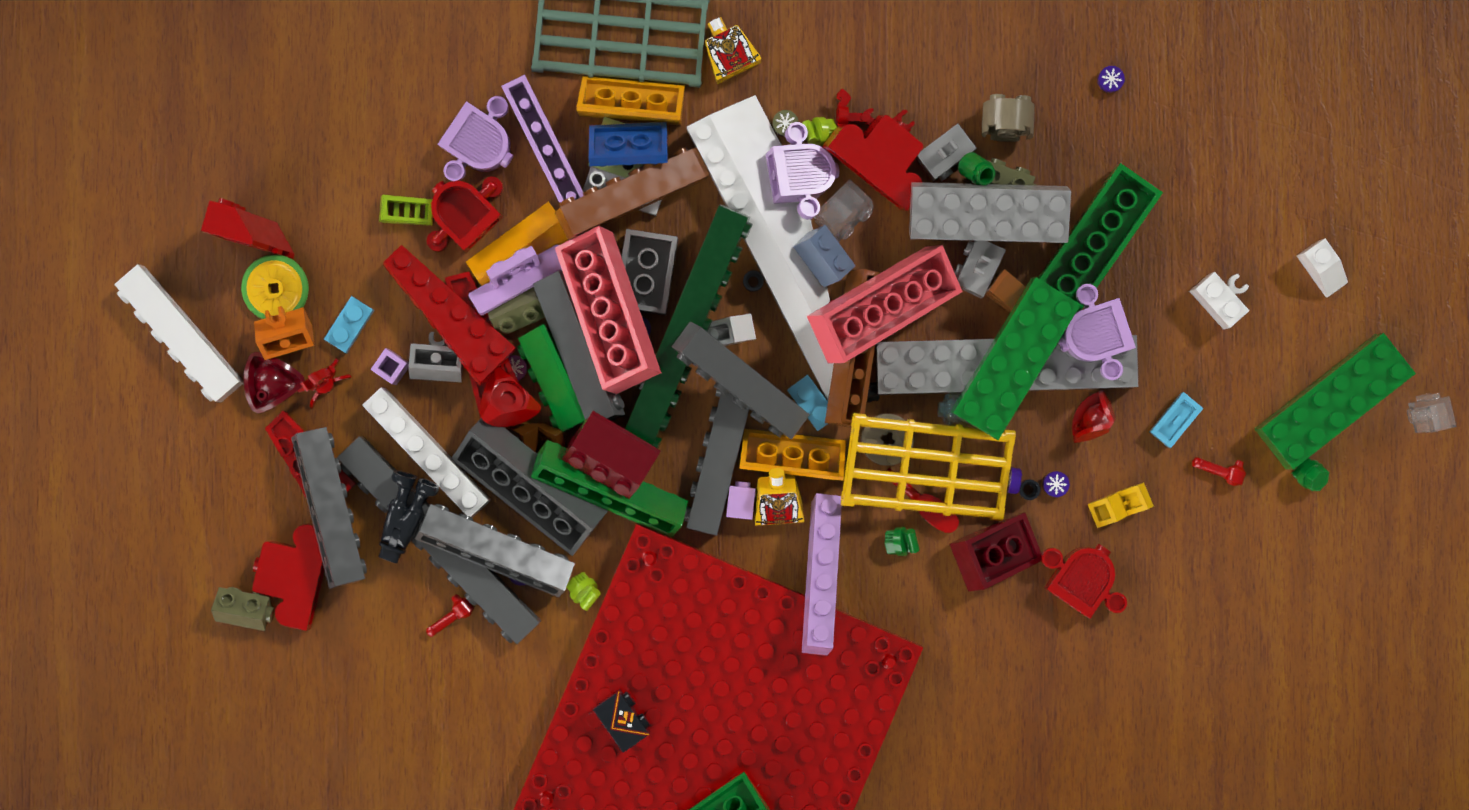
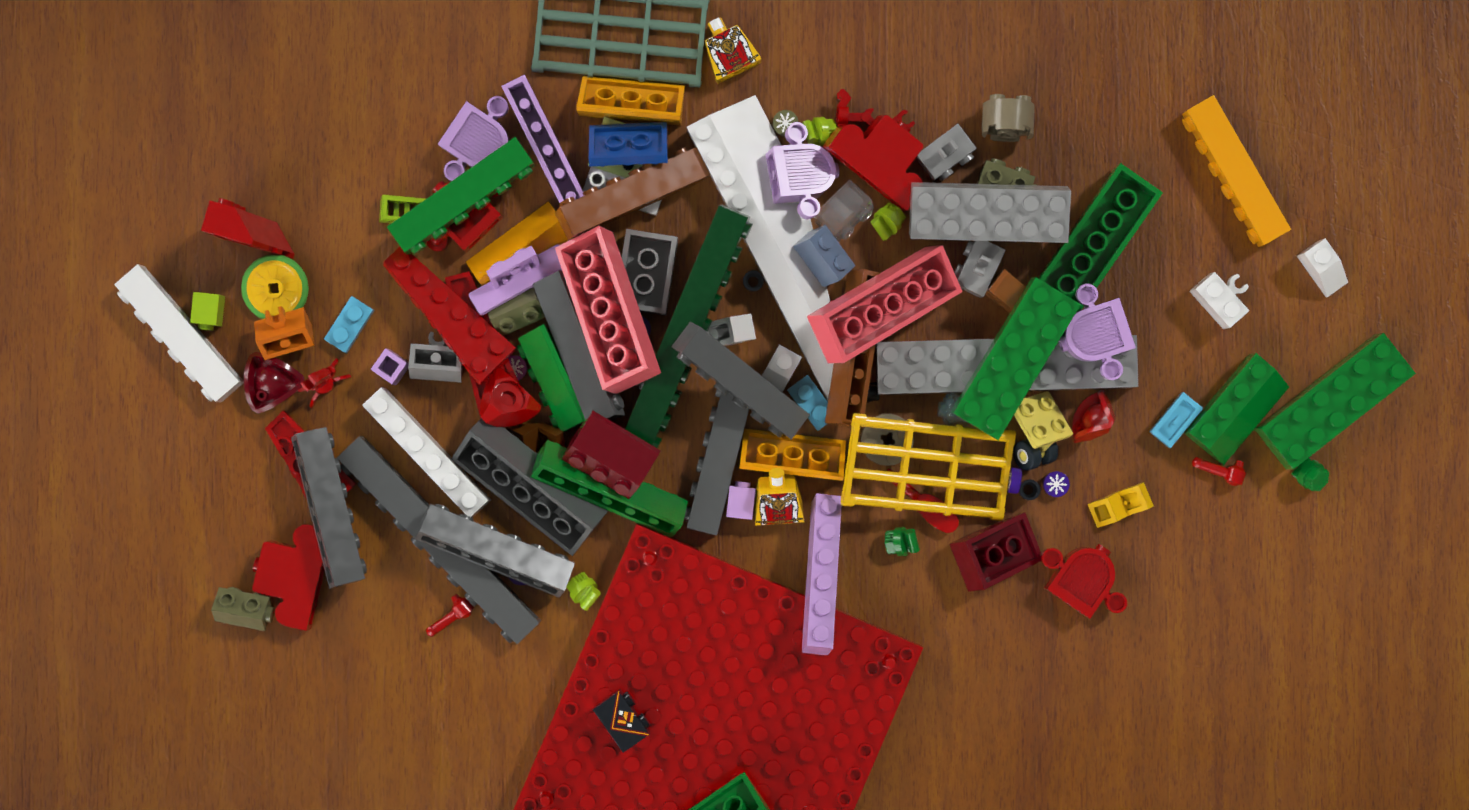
(207, 310): none -> lime brick
(403, 520): black piece -> none
(461, 196): none -> green brick
(781, 367): none -> white slope
(888, 220): none -> lime piece
(976, 169): green brick -> none
(1043, 428): none -> light yellow plate
(1111, 79): dark purple tile -> none
(1235, 171): none -> light orange brick
(1237, 408): none -> green slope
(1431, 413): clear brick -> none

